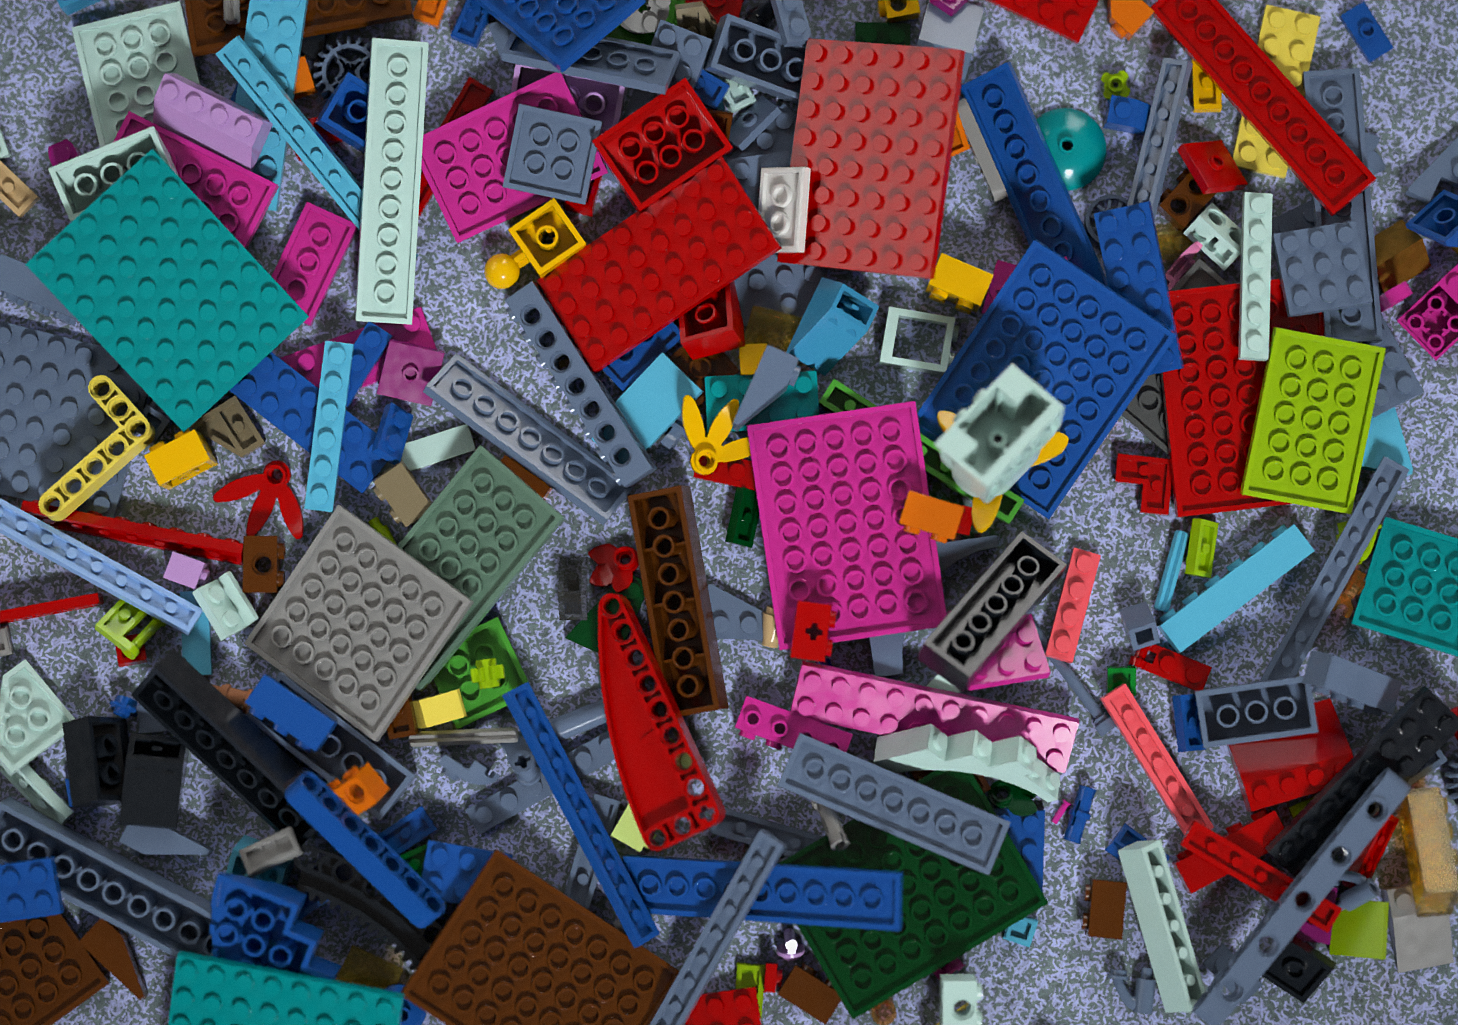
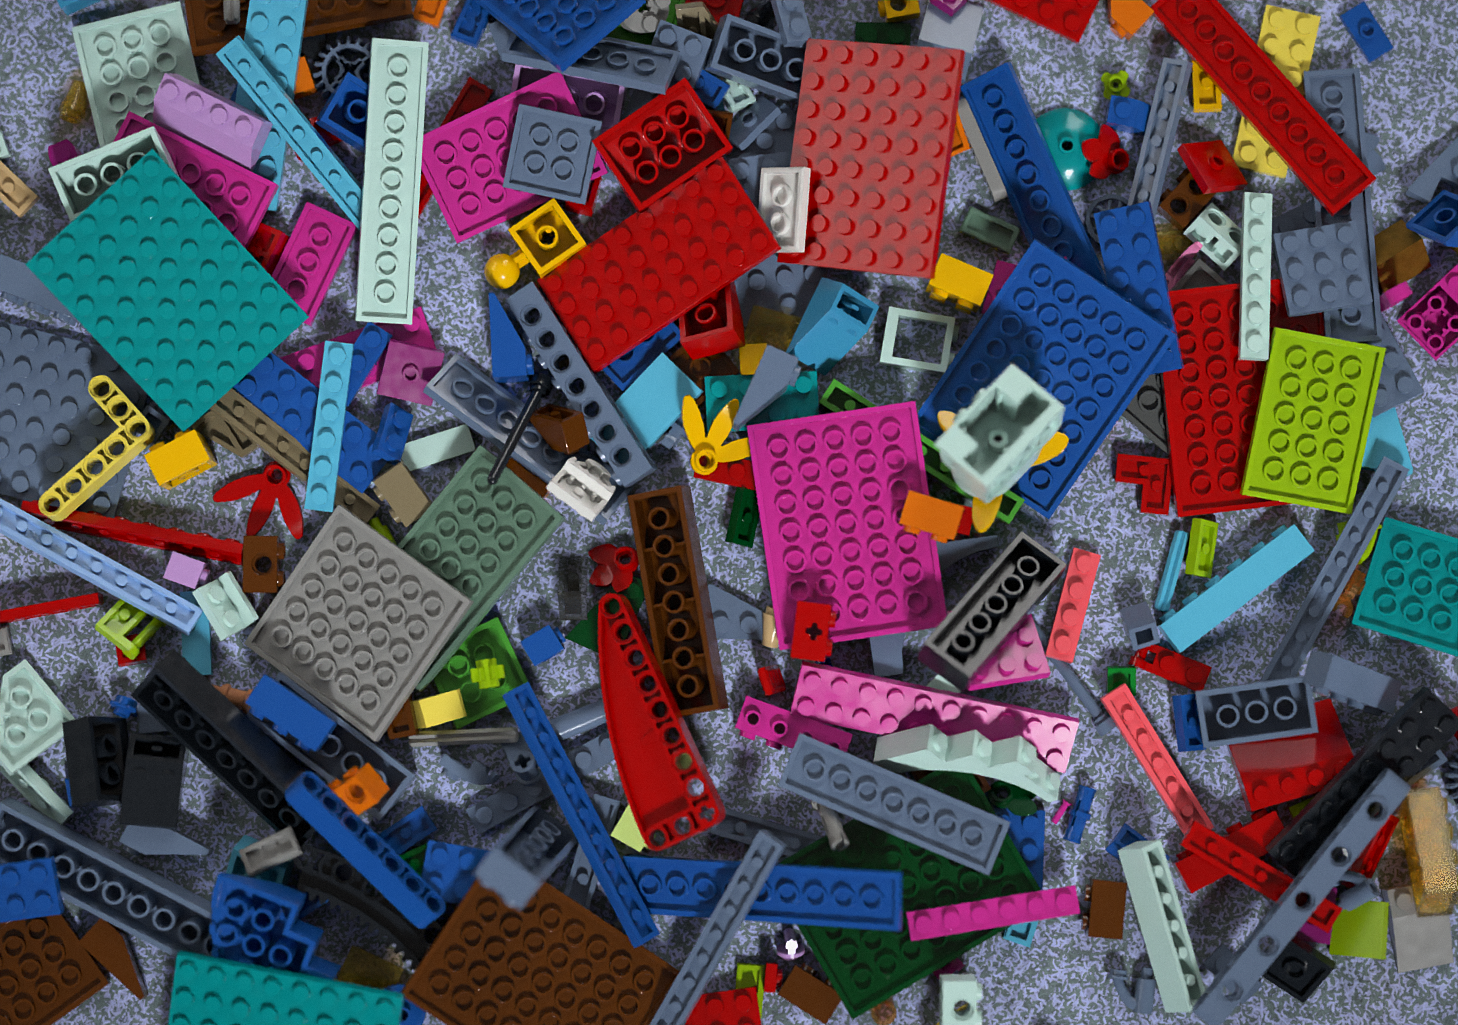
(74, 103): none -> clear yellow cone
(268, 246): none -> red hinge
(286, 449): none -> dark tan plate
(509, 356): none -> blue slope
(526, 857): none -> sand blue brick
(539, 388): none -> black piece
(543, 644): none -> blue brick
(561, 428): none -> reddish brown slope
(583, 486): none -> white slope
(771, 679): none -> red slope
(989, 230): none -> sand green tile
(992, 913): none -> dark pink plate
(1103, 152): none -> red plate

